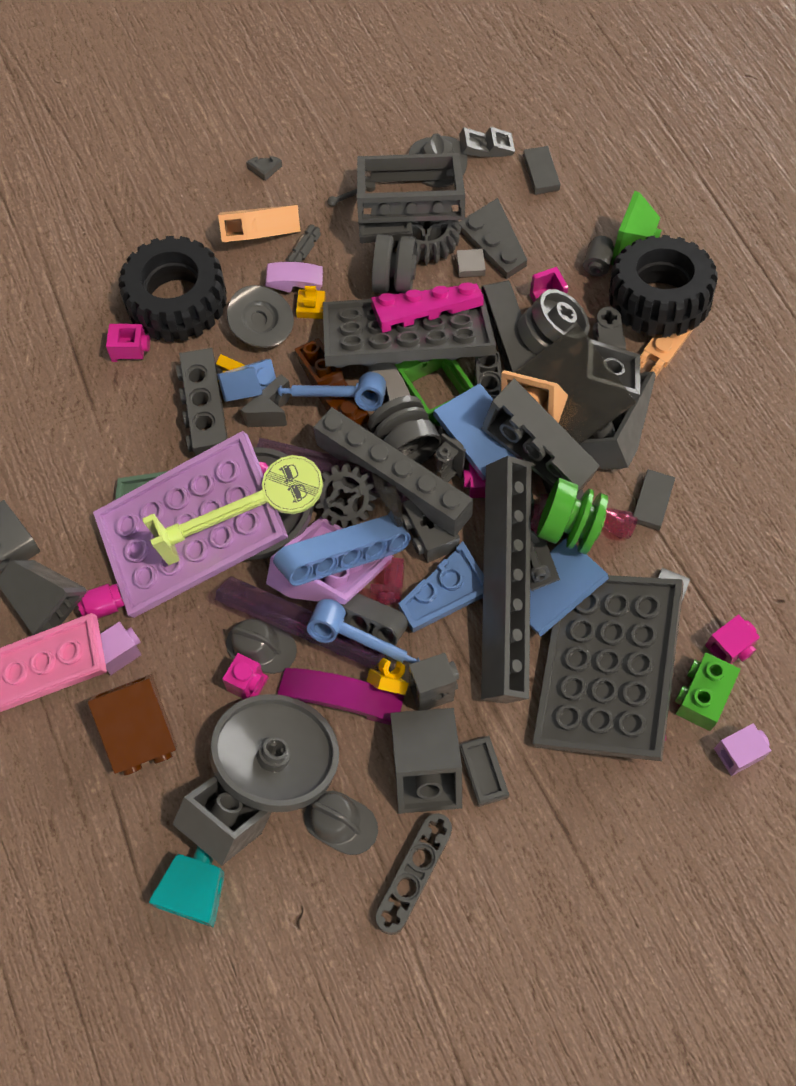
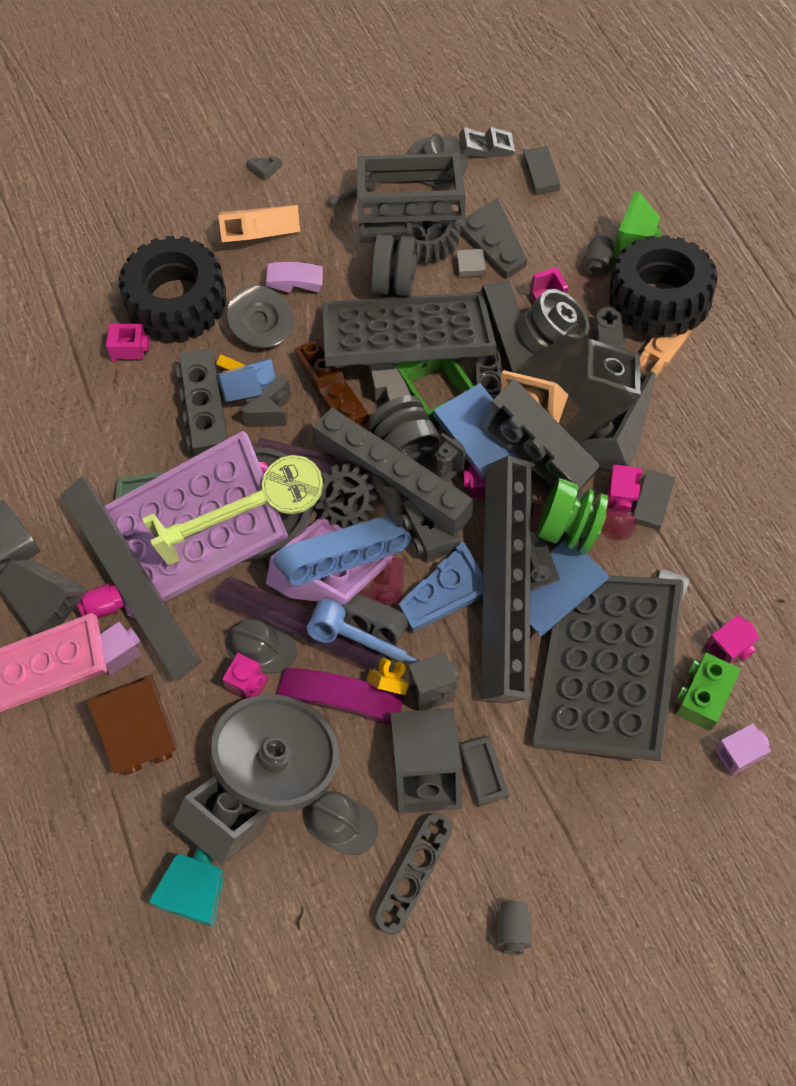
(131, 579): none -> dark grey tile
(304, 244): dark grey axle -> none
(310, 303): yellow tile -> none
(364, 399): medium blue piece -> none
(414, 304): dark pink wing -> none
(514, 927): none -> dark grey brick
(623, 487): none -> dark pink brick

